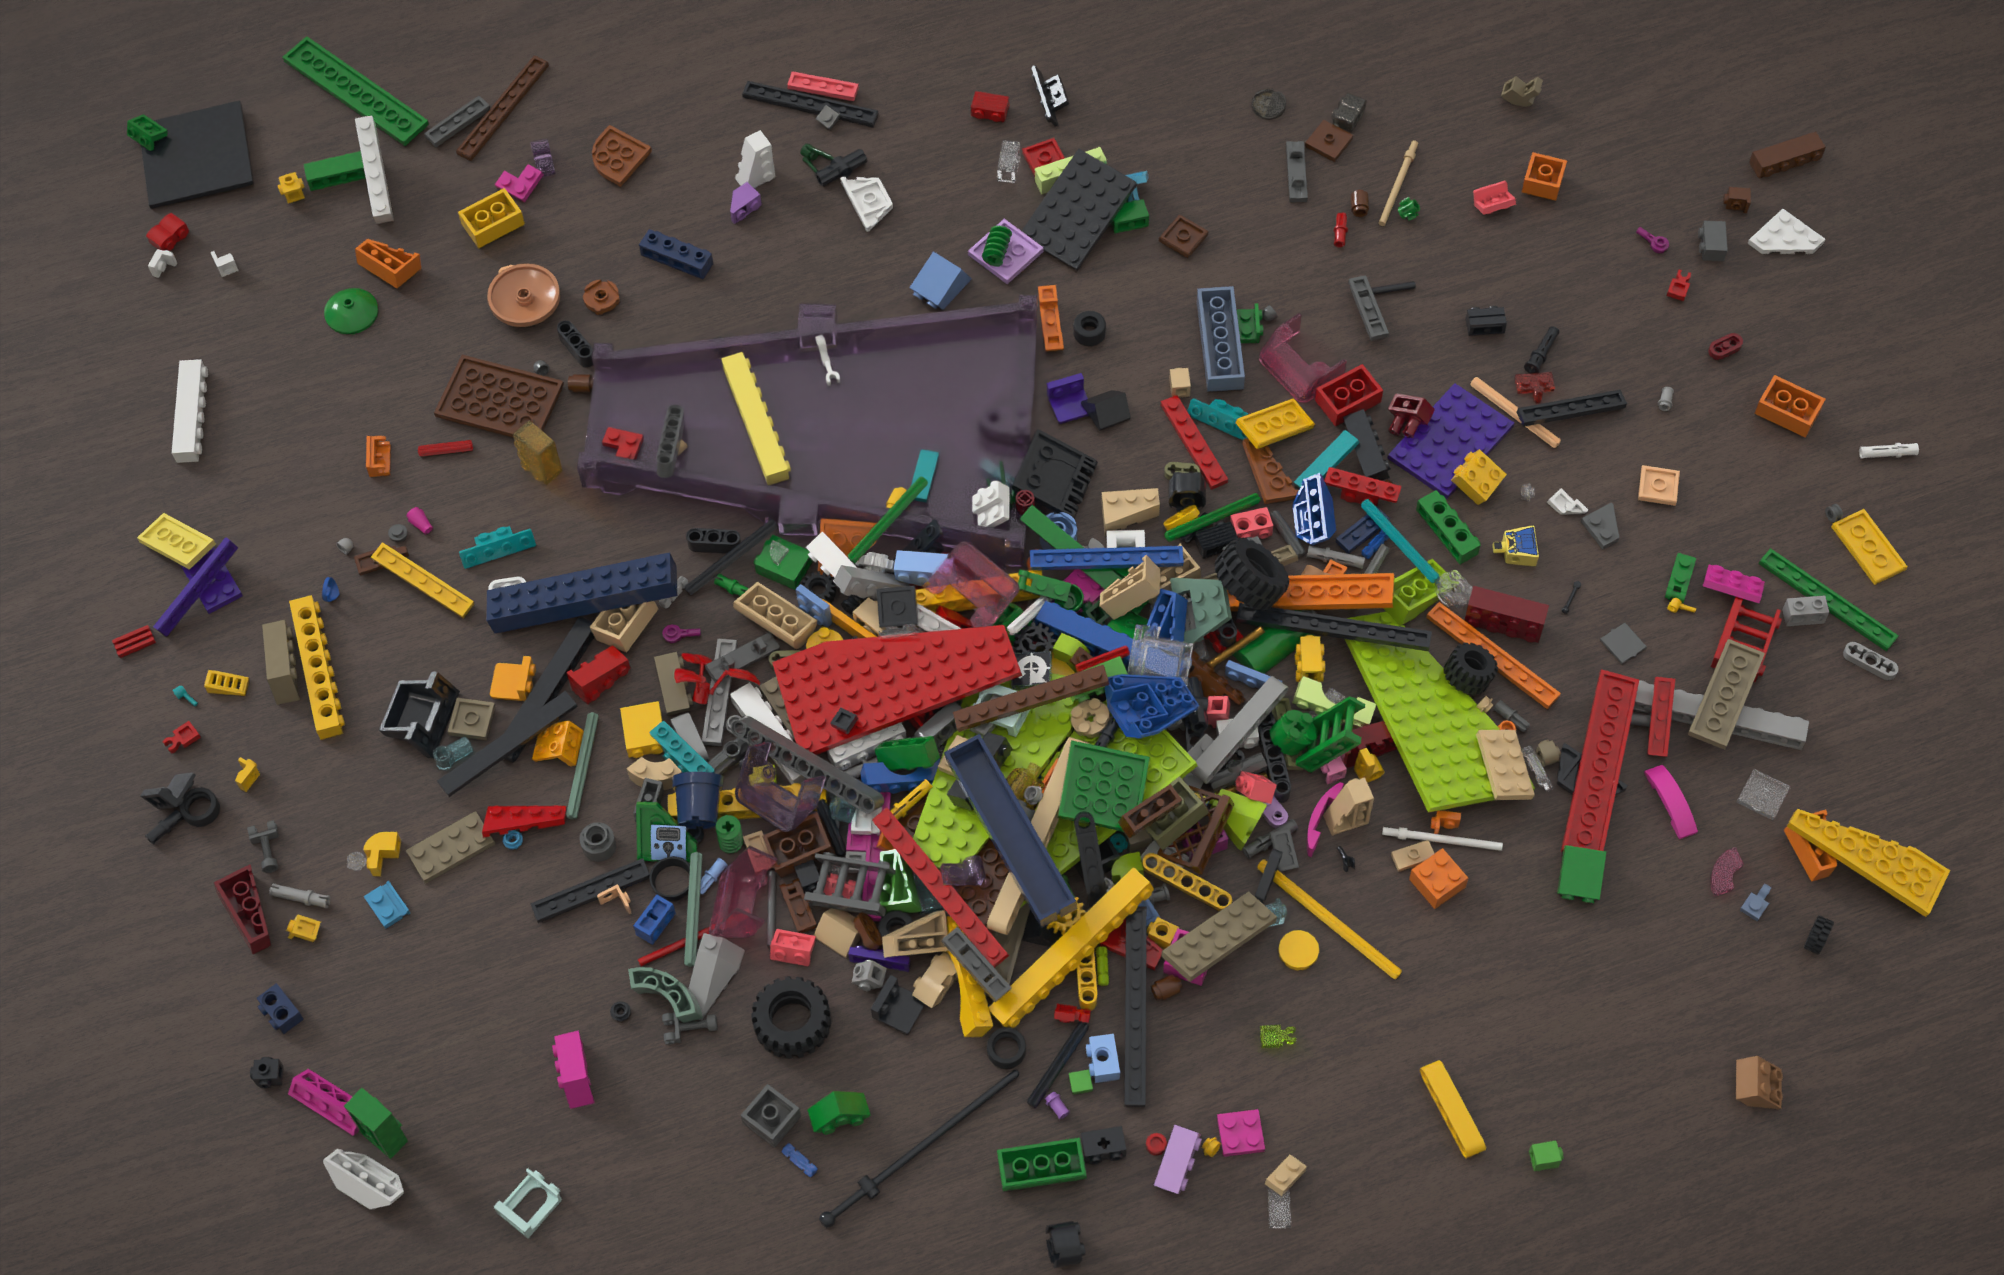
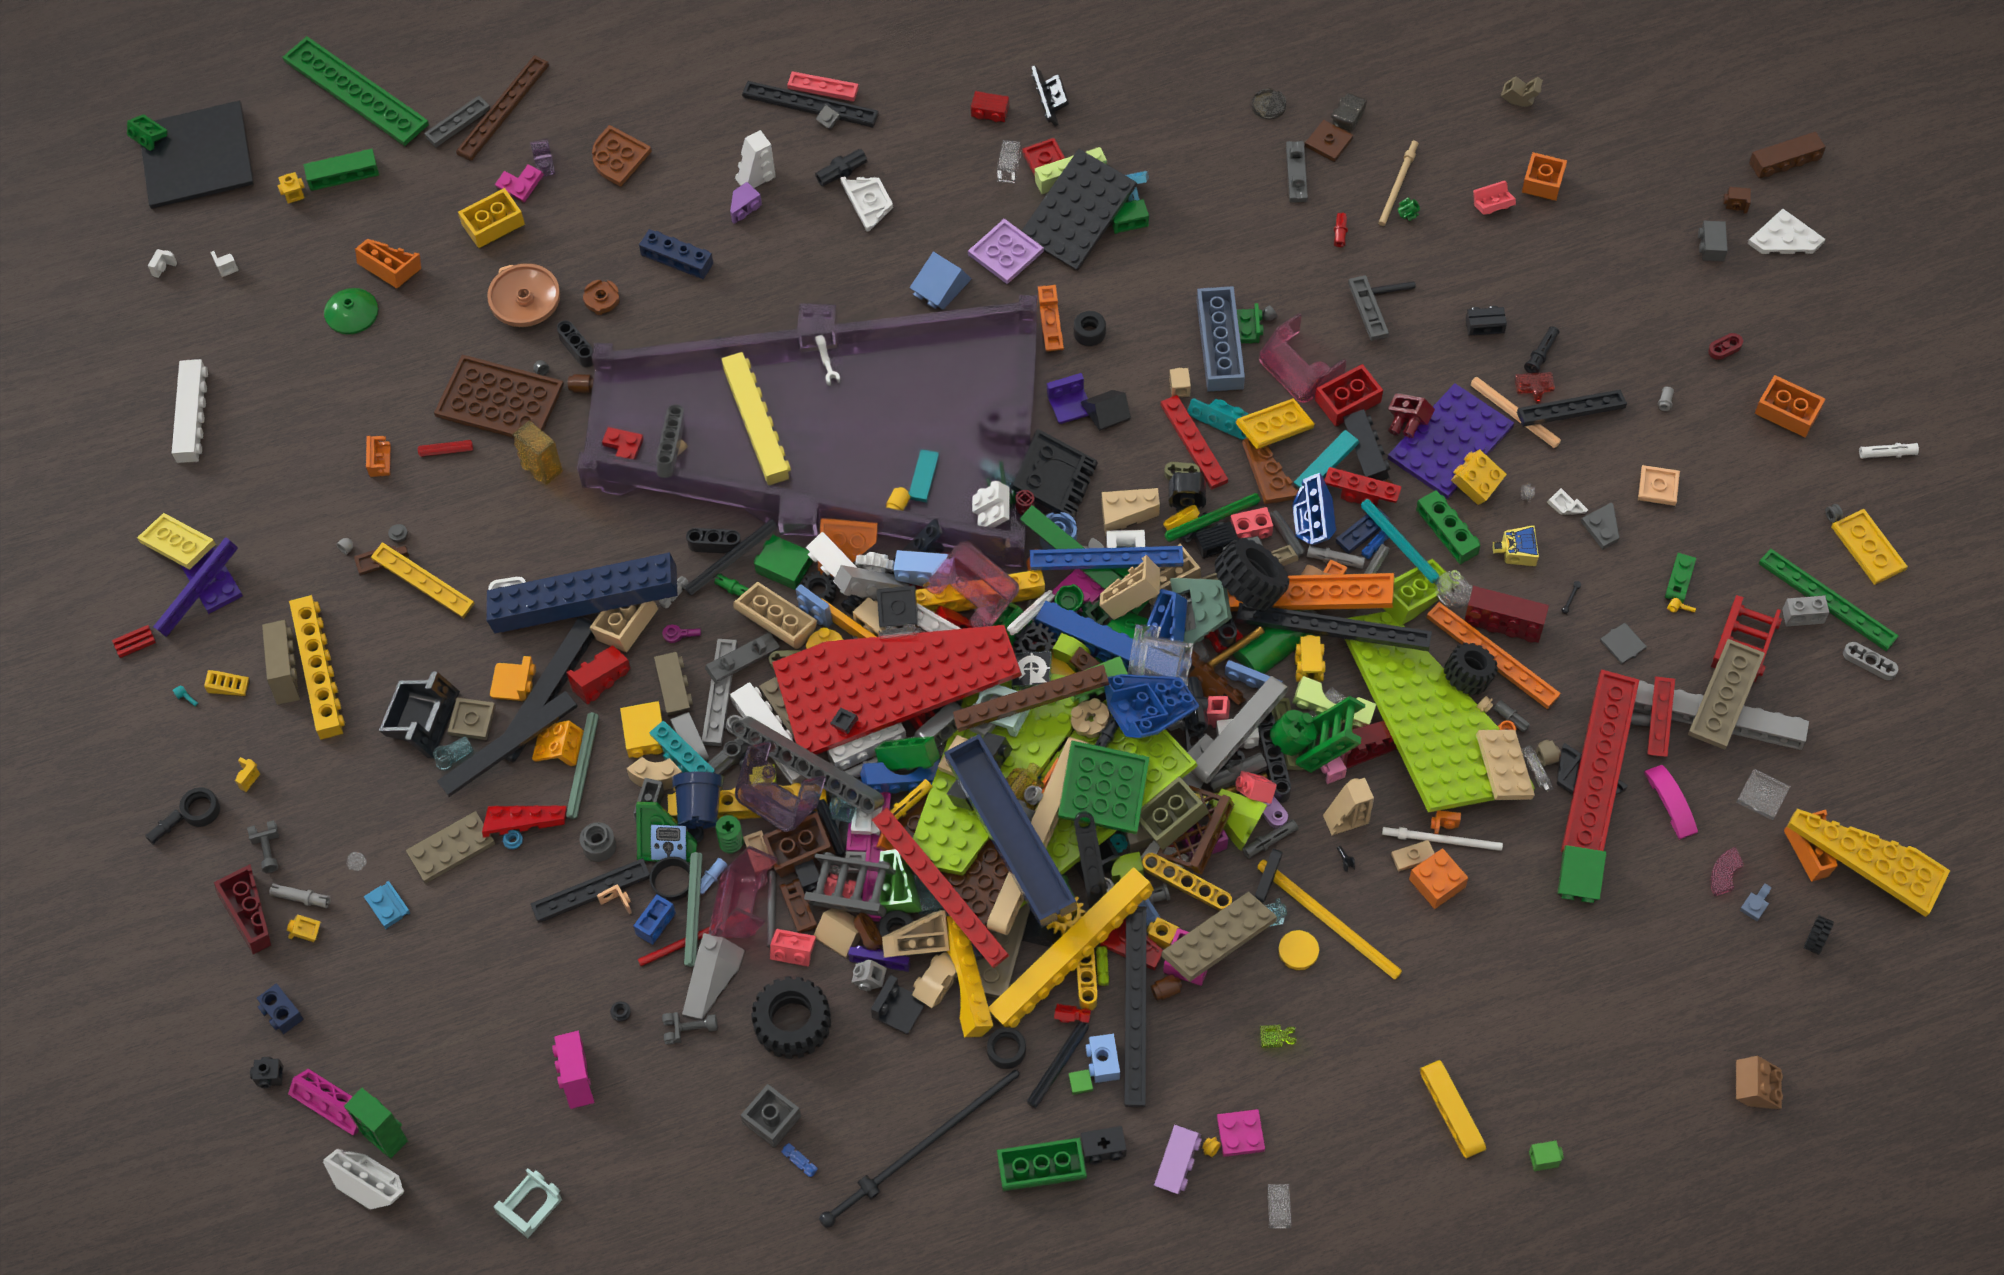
(167, 232): red brick -> none
(172, 795): black bracket -> none
(183, 736): red plate -> none
(330, 590): blue piece -> none
(374, 169): white brick -> none
(381, 846): yellow brick -> none
(419, 520): dark pink cone -> none
(496, 545): teal bracket -> none
(659, 982): sand green brick -> none
(703, 688): red plant -> none
(777, 552): clear tile -> none
(811, 153): dark green plant -> none
(838, 1109): green brick -> none
(887, 519): green axle -> none
(968, 873): plate -> none
(976, 964): dark grey hinge -> none
(996, 245): green piece -> none
(1044, 586): green plate -> none
(1057, 1105): medium lavender pin -> none
(1064, 1244): black brick -> none
(1122, 652): red axle -> none
(1149, 811): reddish brown brick -> none
(1156, 1144): red tile -> none
(1183, 236): reddish brown plate -> none
(1283, 842): dark grey plate -> none
(1285, 1175): tan plate -> none
(1313, 836): dark pink slope -> none
(1359, 203): reddish brown brick -> none
(1368, 766): yellow plate -> none
(1658, 244): magenta plate -> none
(1679, 286): red plate -> none
(1734, 583): dark pink plate -> none

